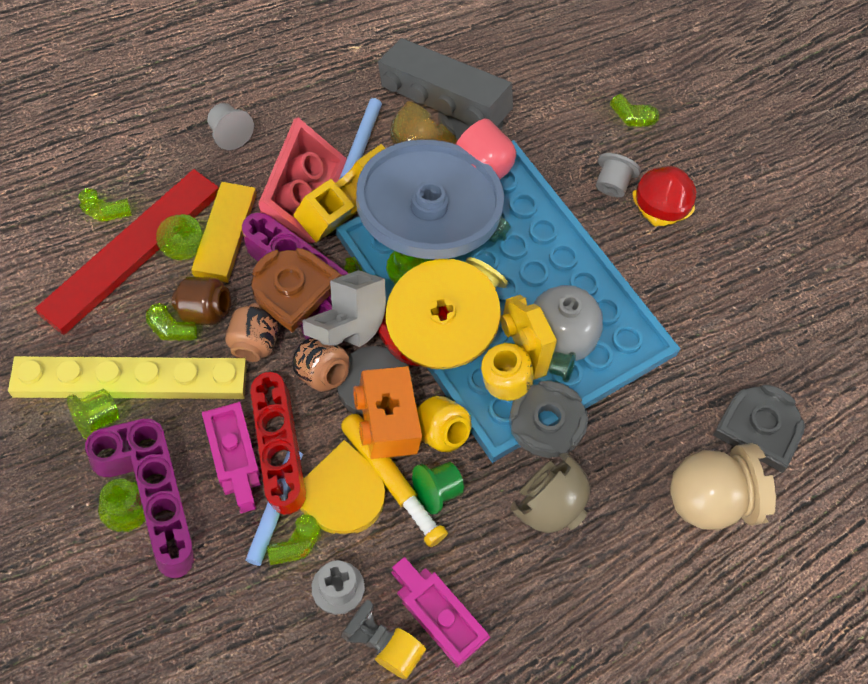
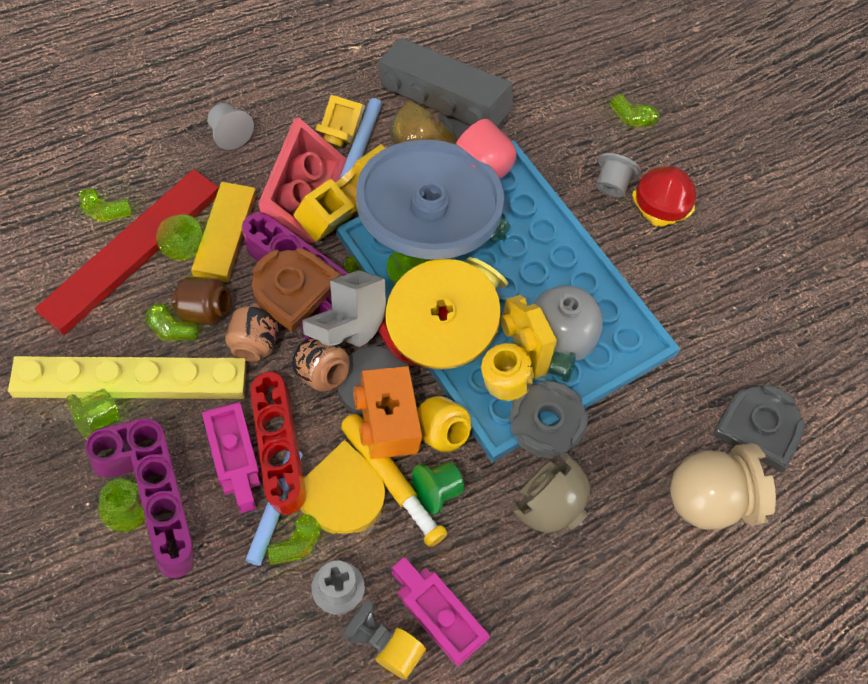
(340, 121): none -> yellow bracket

